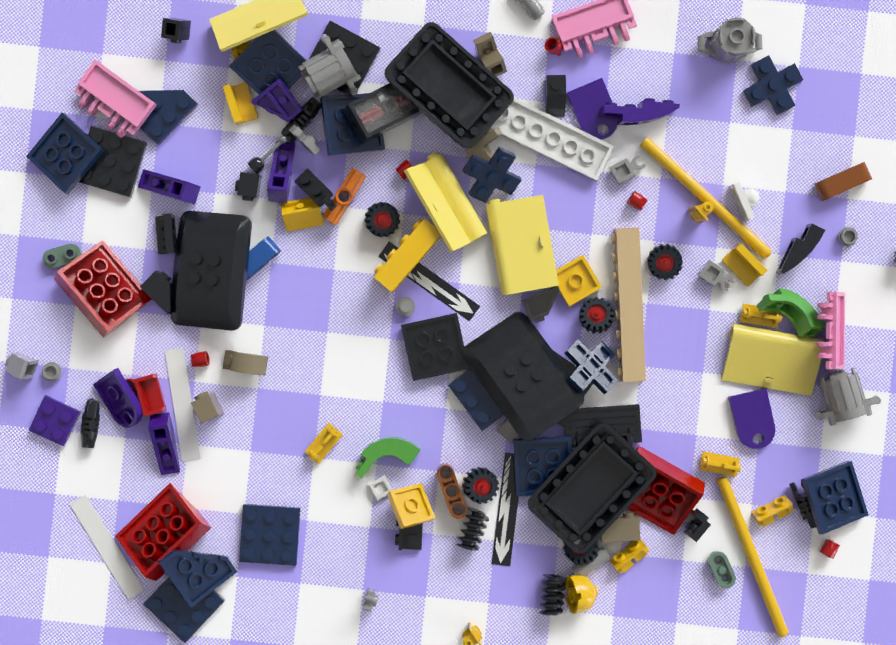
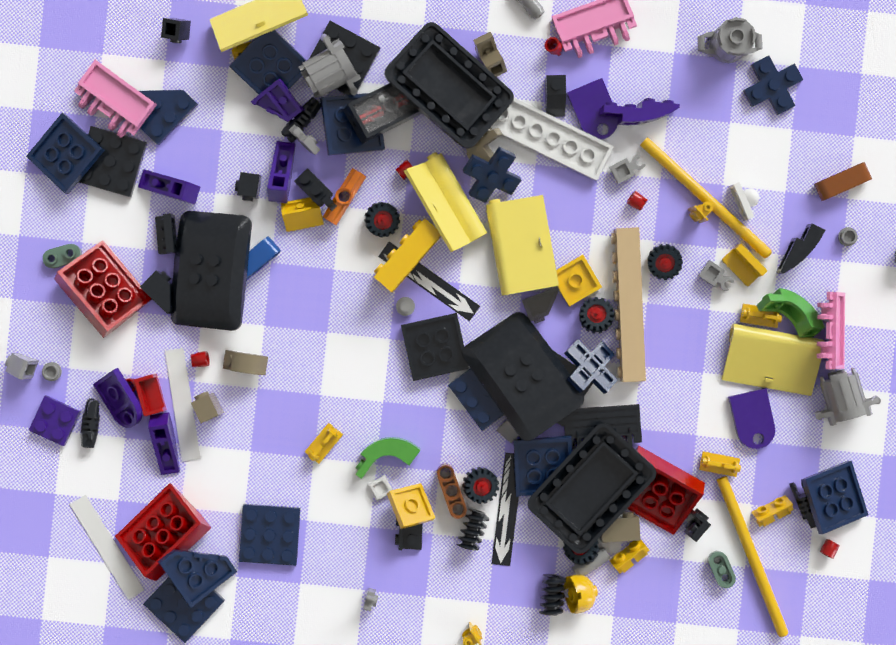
(239, 103): yellow panel -> none
(257, 164): hinge -> none

